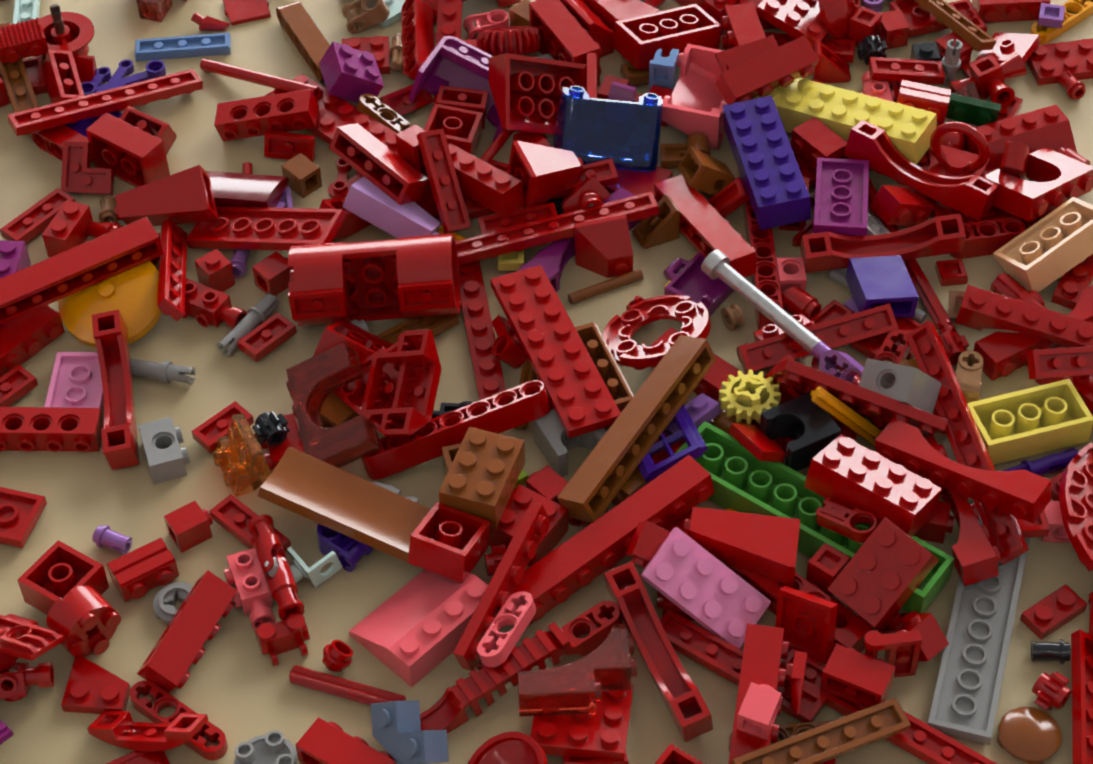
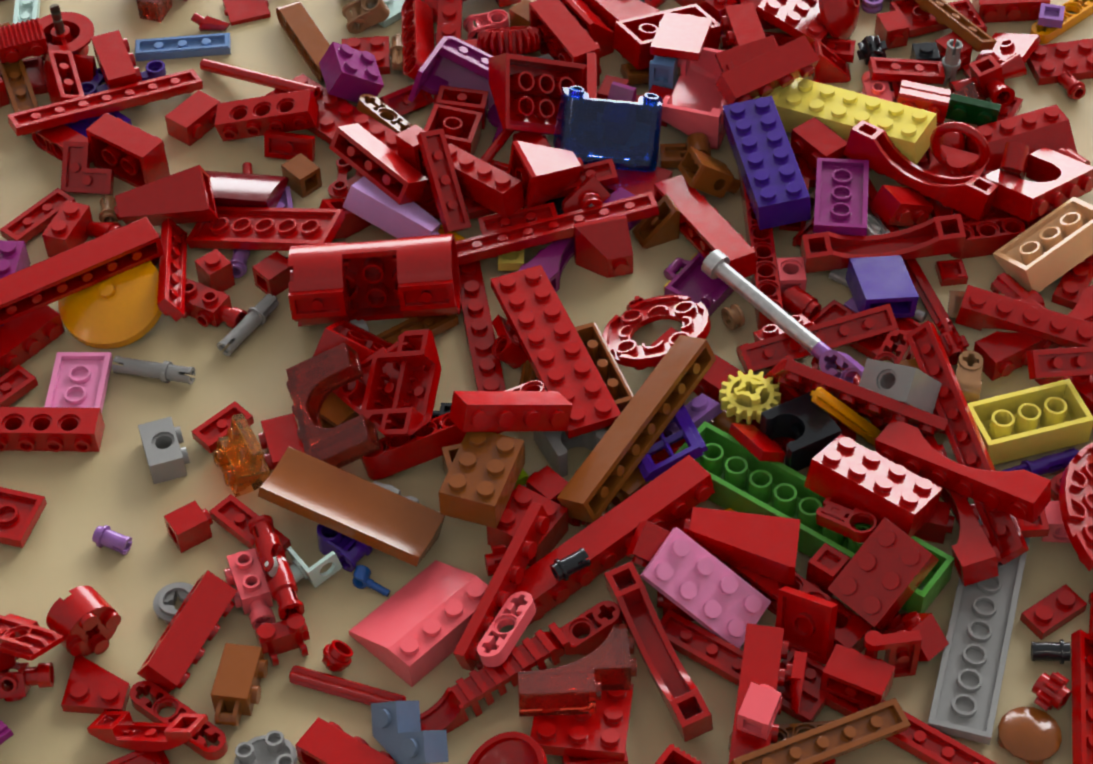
(57, 573): red brick -> none
(115, 60): none -> red brick
(119, 428): red arch -> none
(143, 570): red brick -> none
(150, 125): red brick -> none
(192, 118): none -> red brick
(238, 683): none -> dark orange brick
(267, 337): red plate -> none
(271, 429): black gear -> none
(361, 580): none -> blue hand
(449, 542): red brick -> none
(510, 411): none -> red brick
(569, 565): none -> black pin
(605, 286): dark orange piece -> none
(681, 36): none -> tile
(730, 197): red tile -> none
(863, 24): red brick -> none

